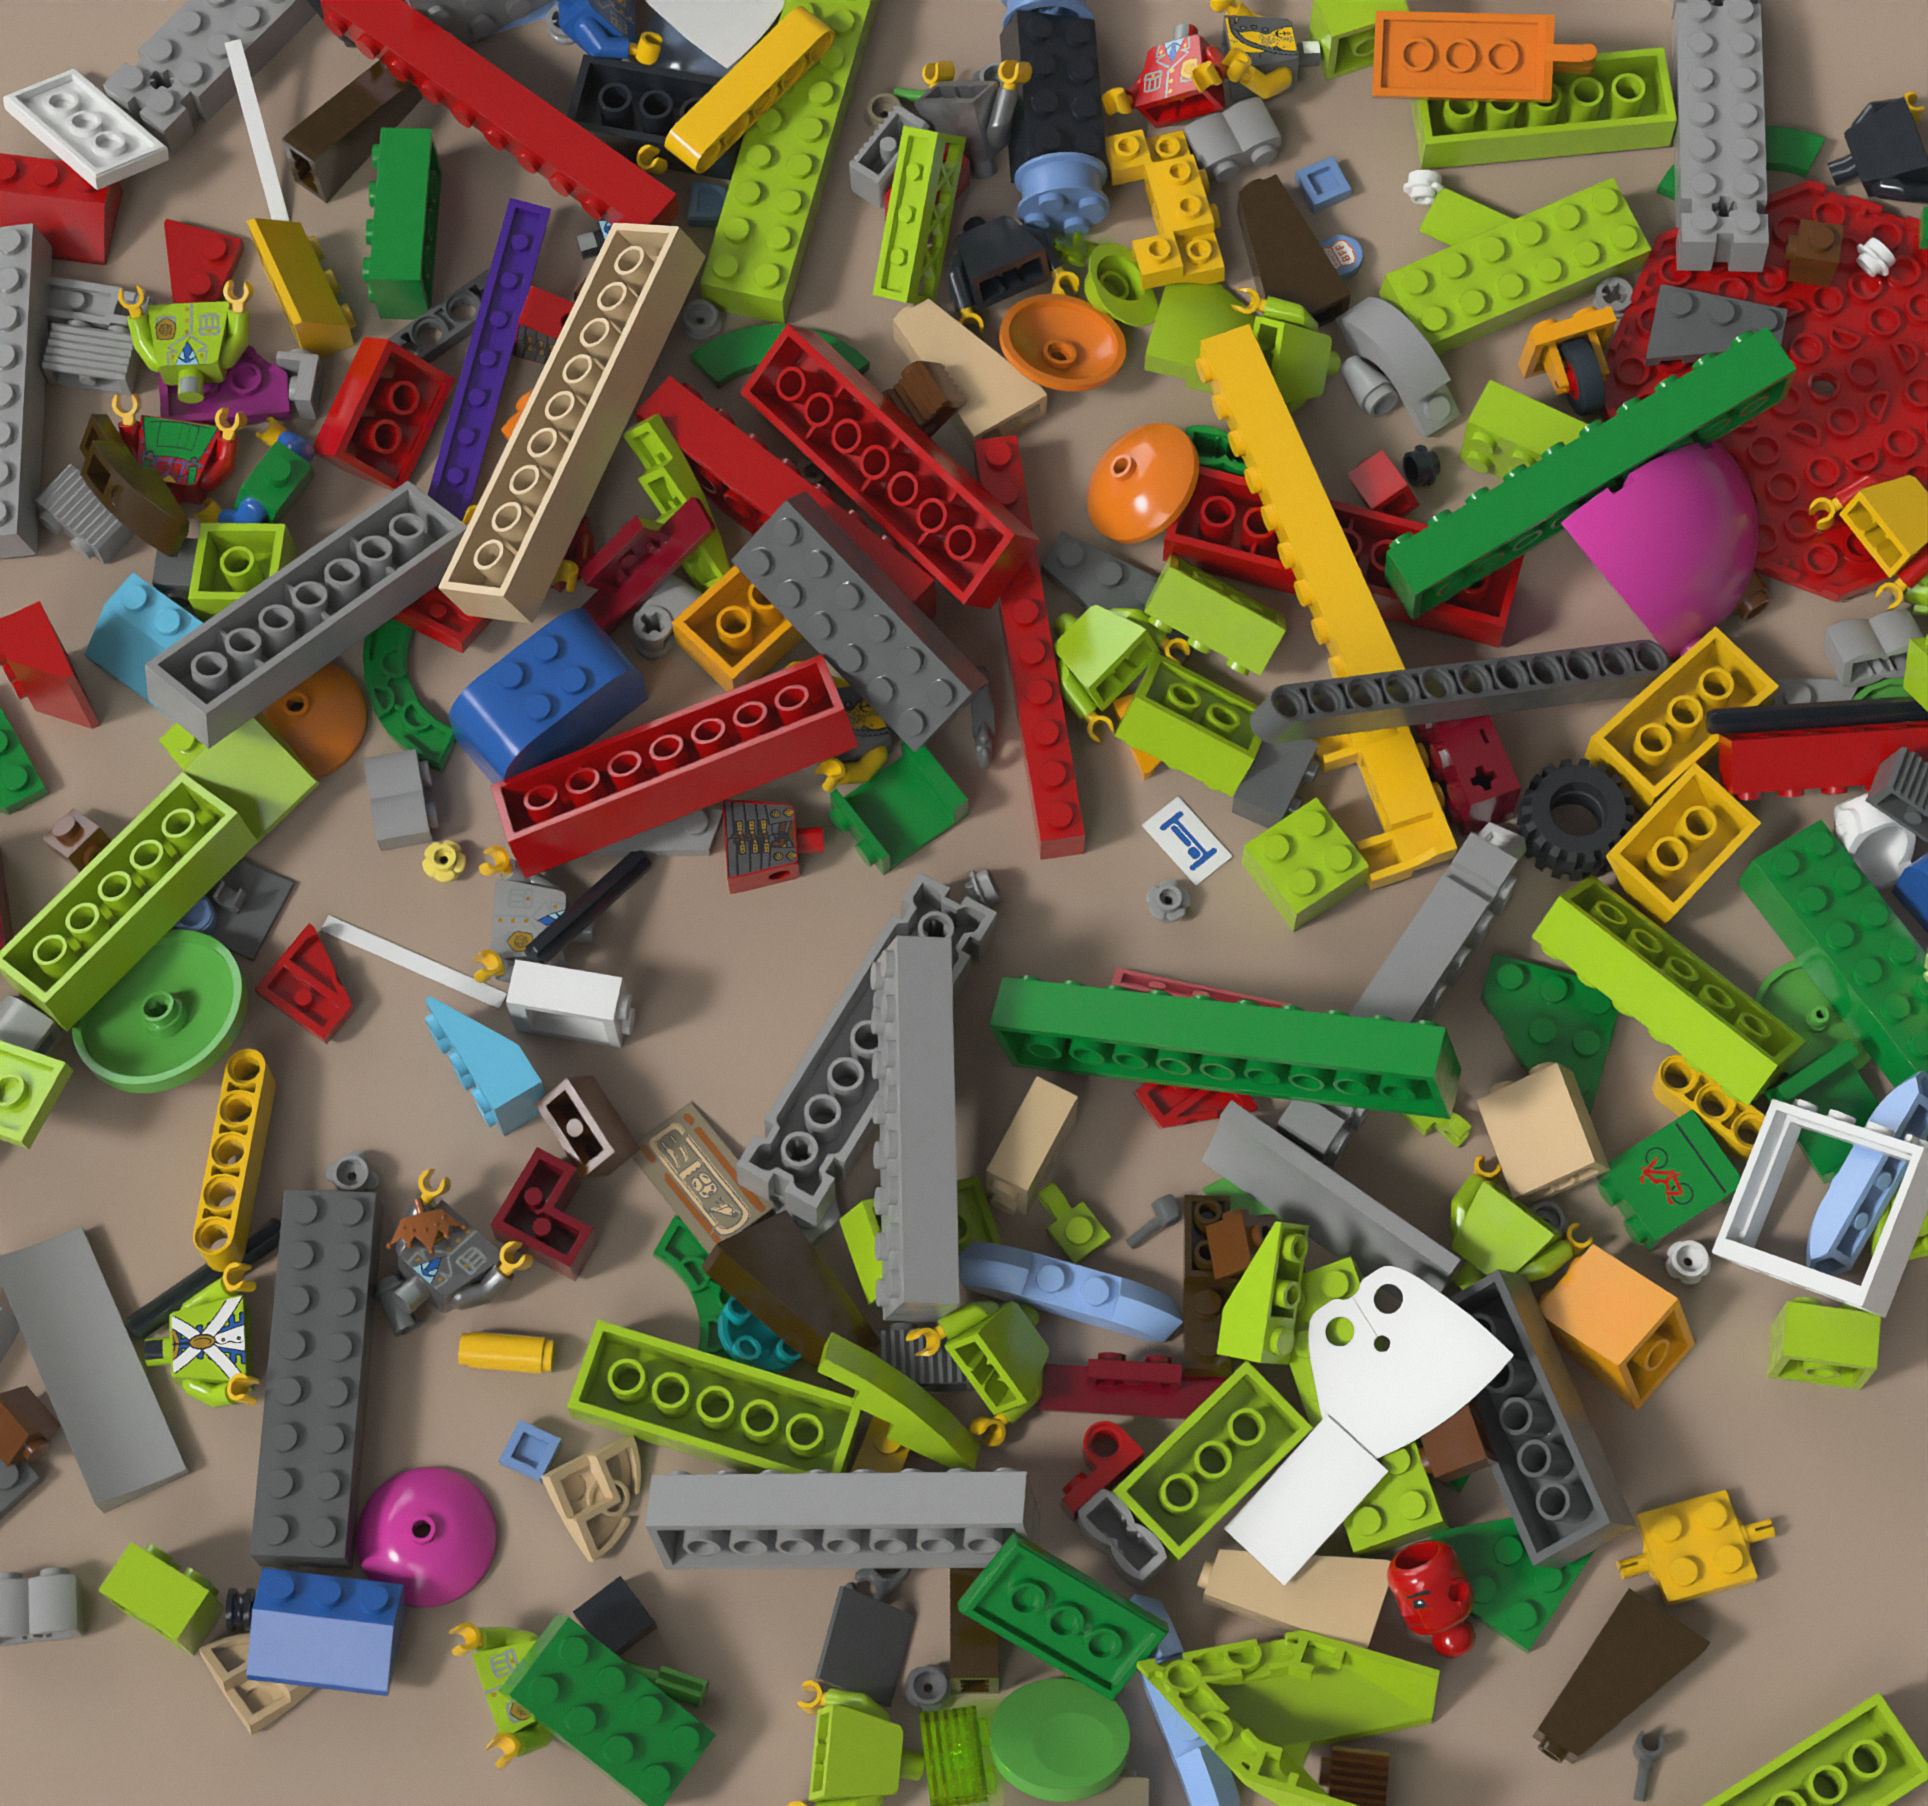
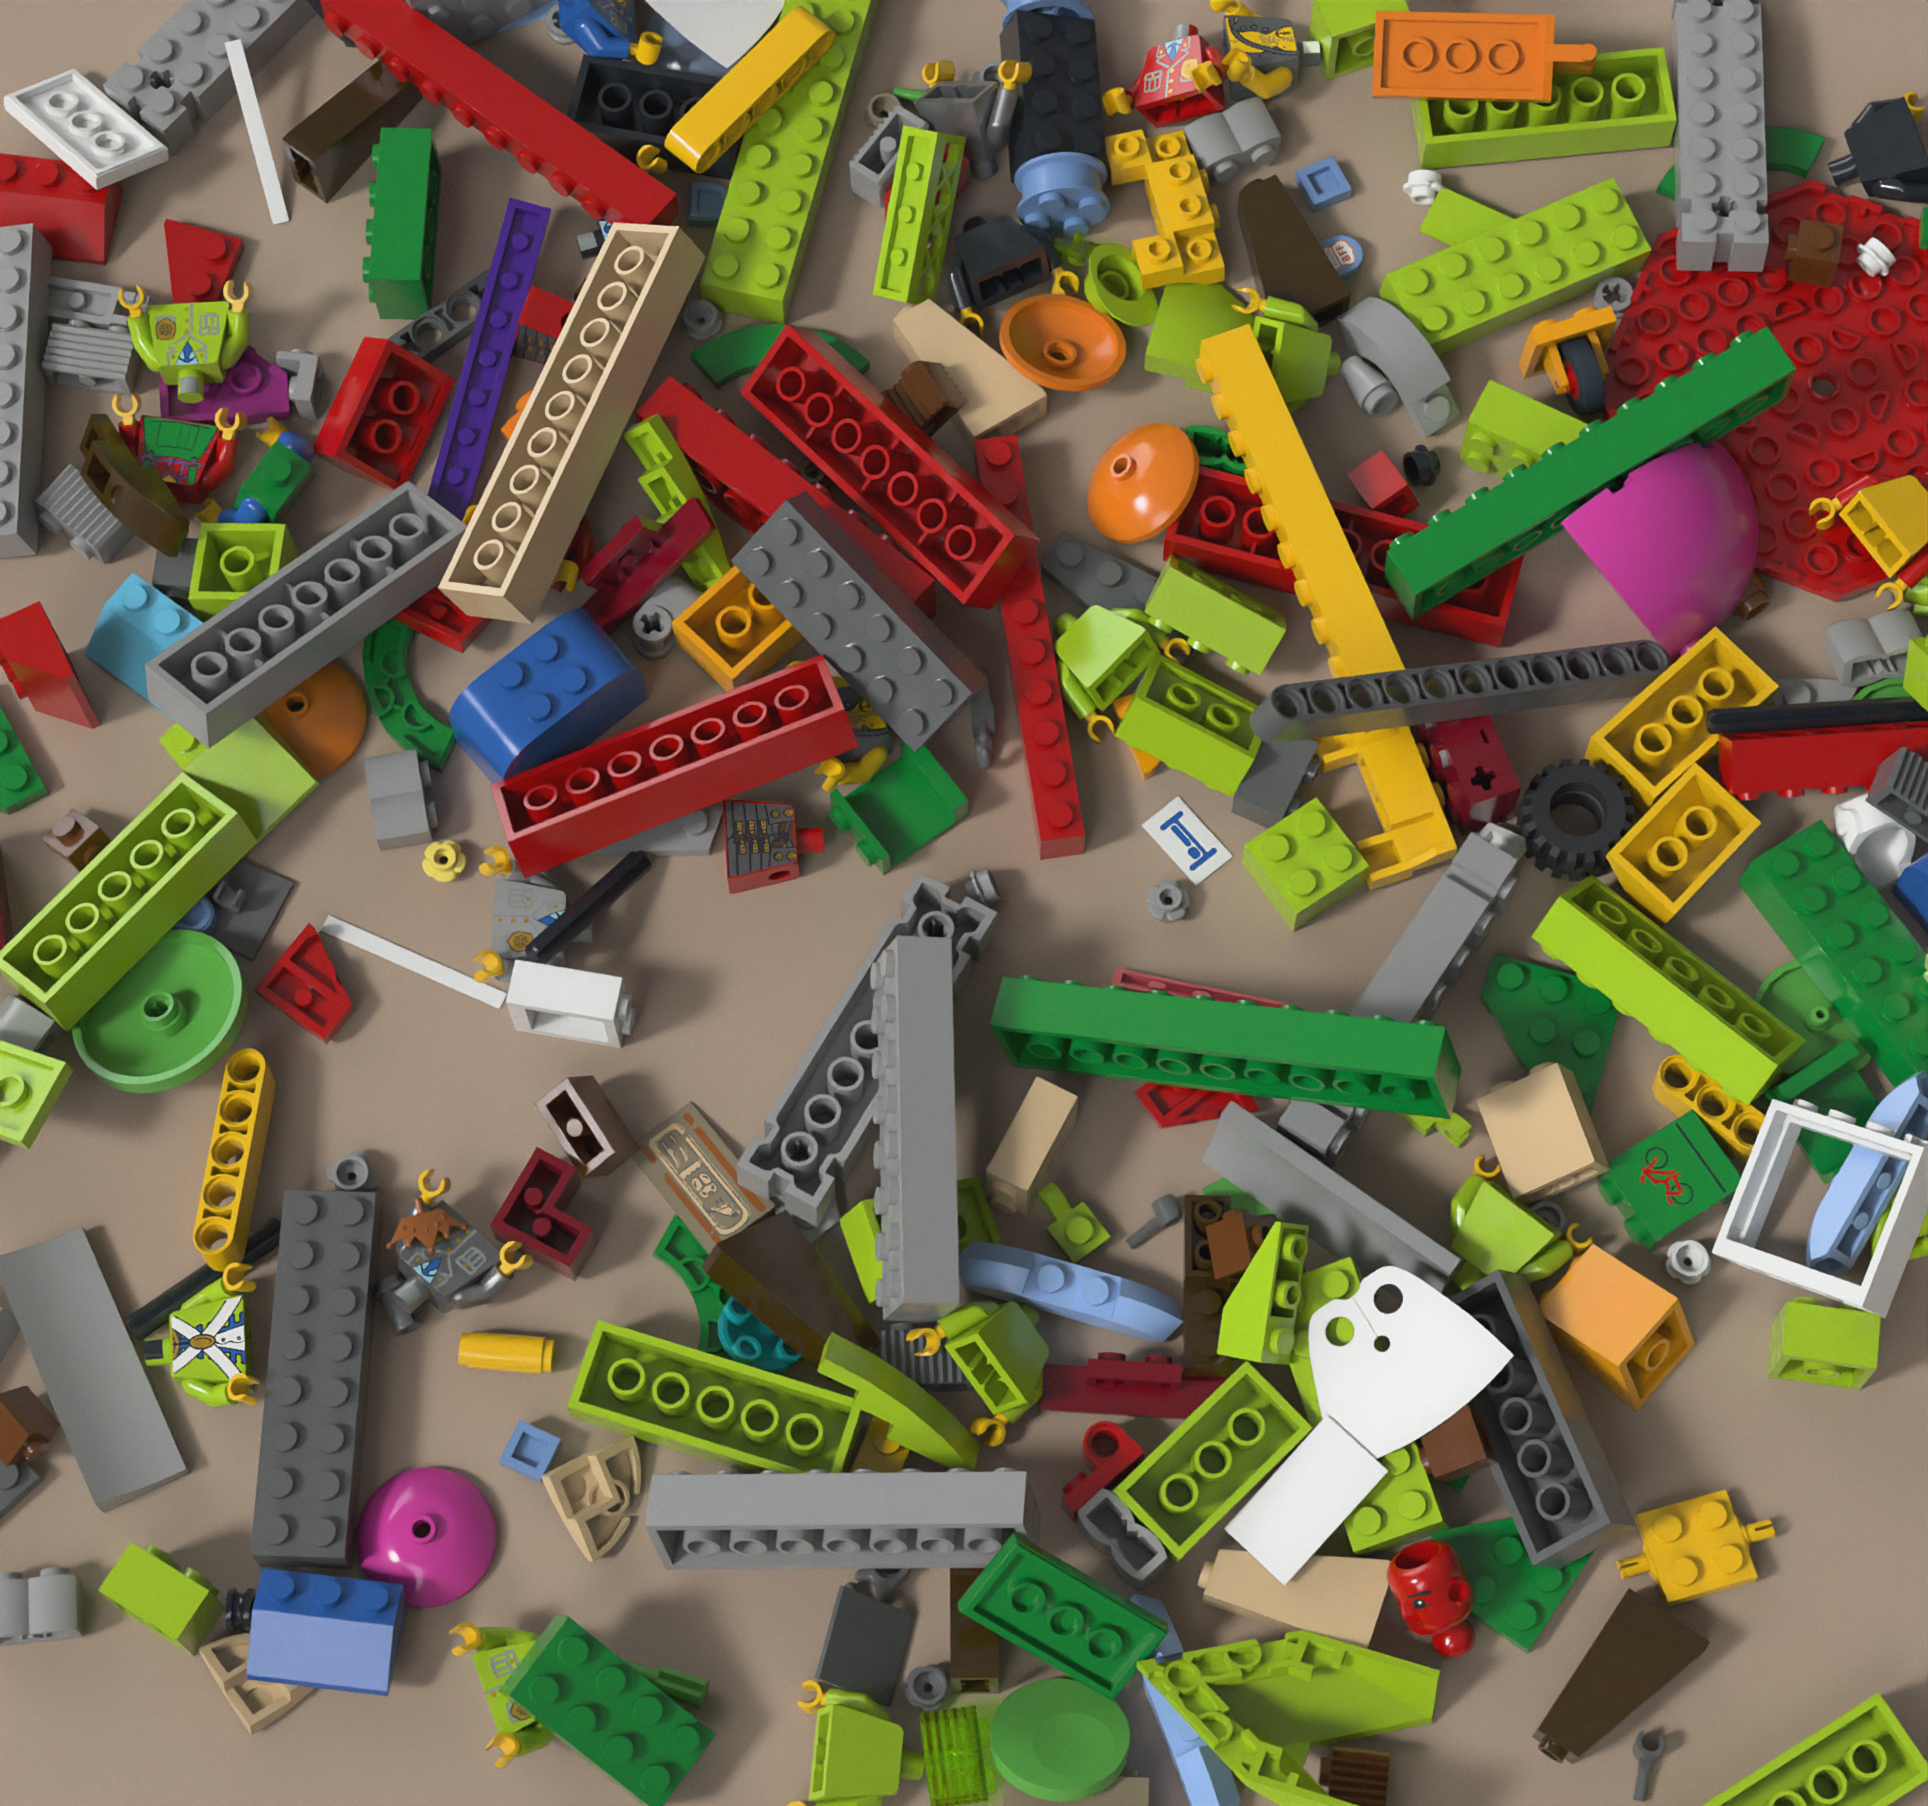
(302, 286): yellow slope -> none
(489, 1063): medium azure slope -> none
(615, 1617): black piece -> none
(1697, 323): dark grey wing -> none

